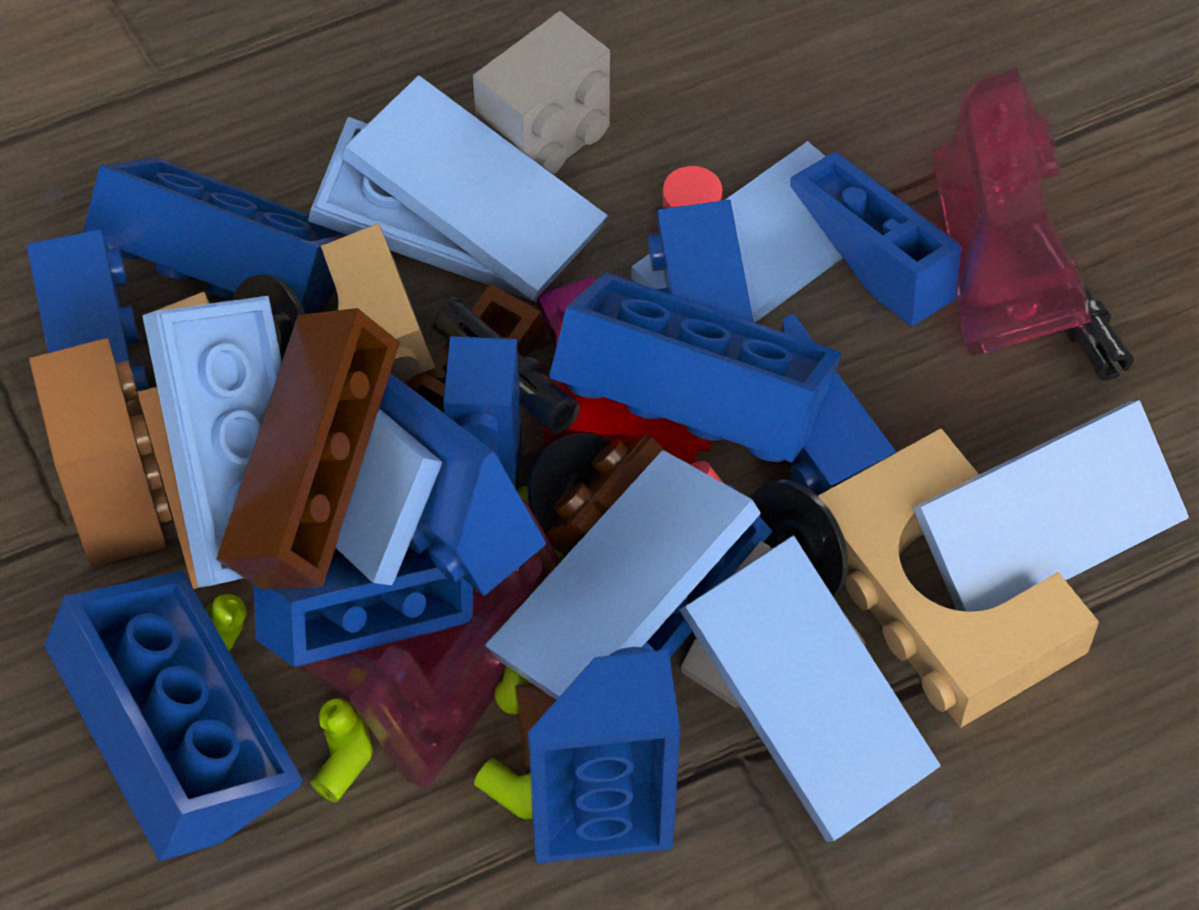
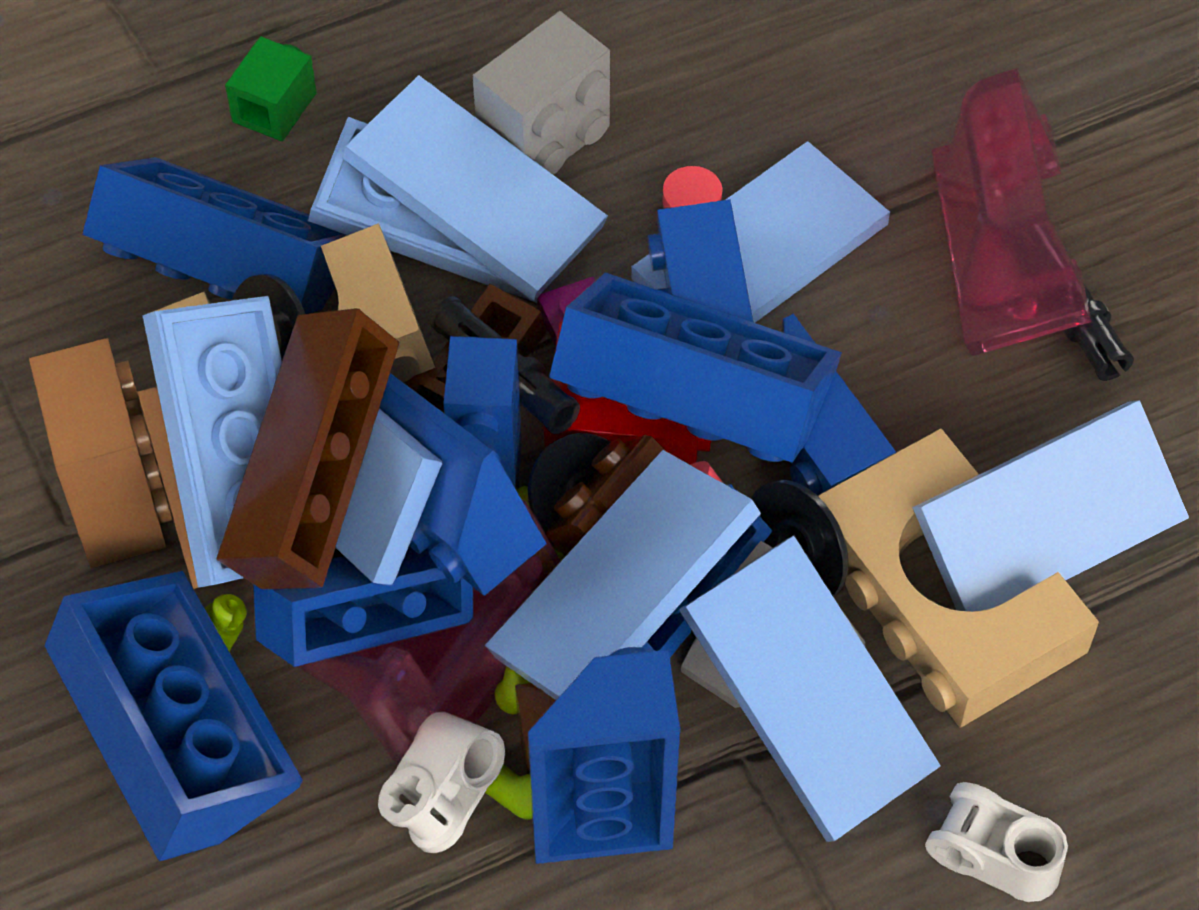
(81, 298): blue wedge -> none
(271, 88): none -> green brick
(348, 746): lime arm -> none
(443, 776): none -> white piece
(882, 239): blue slope -> none
(994, 840): none -> white piece

